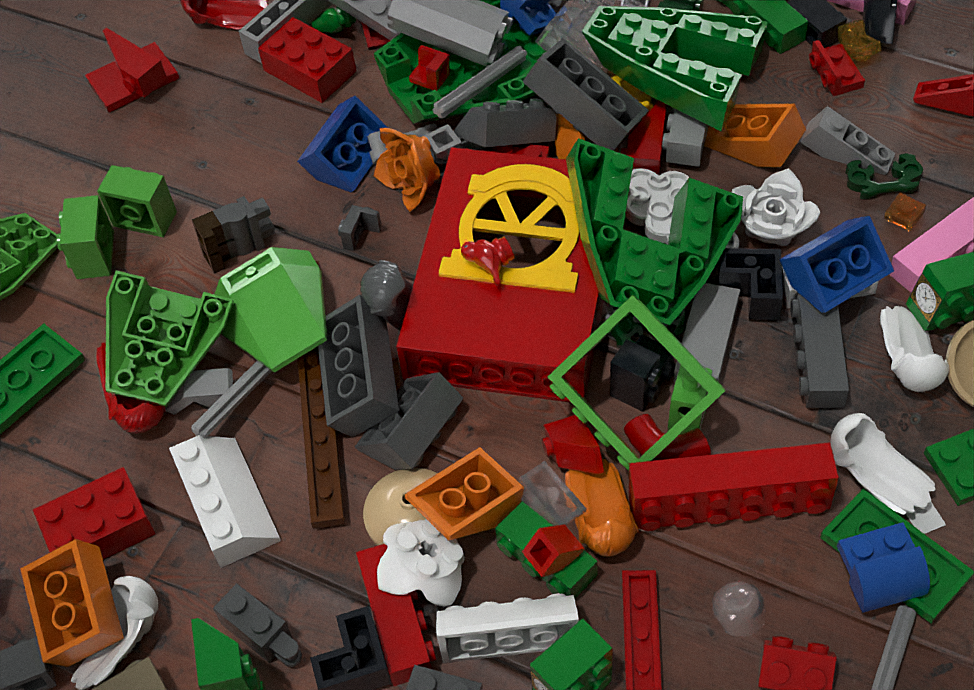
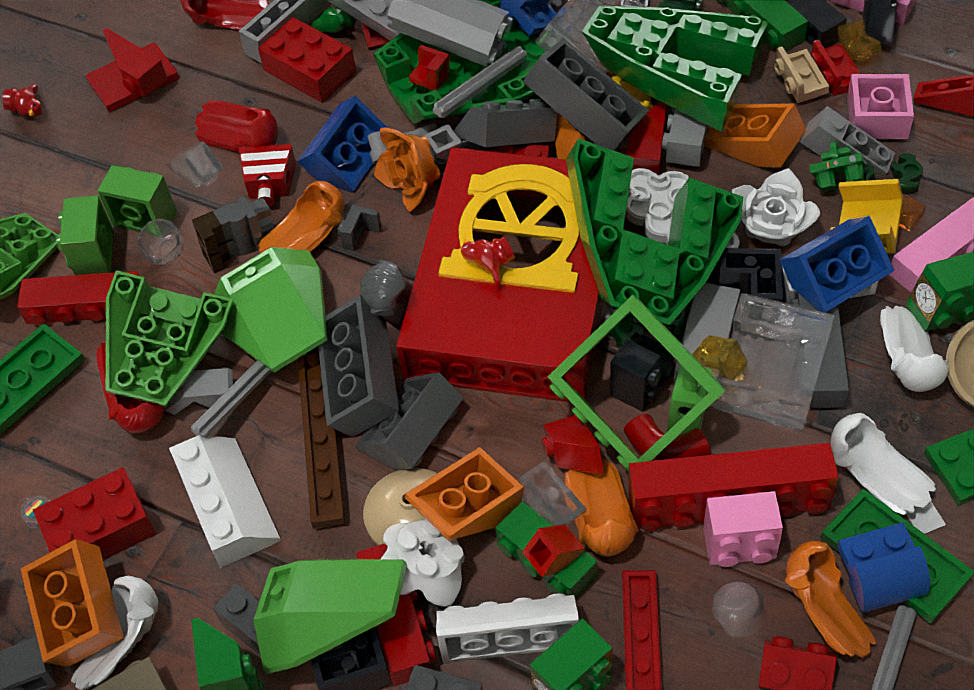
(22, 101): none -> red animal
(26, 509): none -> clear tile
(65, 298): none -> red brick
(161, 242): none -> clear hair
(197, 165): none -> clear slope
(235, 126): none -> red hair
(267, 171): none -> red torso
(309, 221): none -> orange hair
(321, 605): none -> bright green wedge
(721, 354): none -> clear yellow bracket
(742, 528): none -> bright pink brick
(783, 359): none -> clear slope
(800, 74): none -> tan bracket
(816, 581): none -> orange hair
(851, 165): none -> green hips
(880, 201): none -> yellow panel
(881, 105): none -> bright pink brick

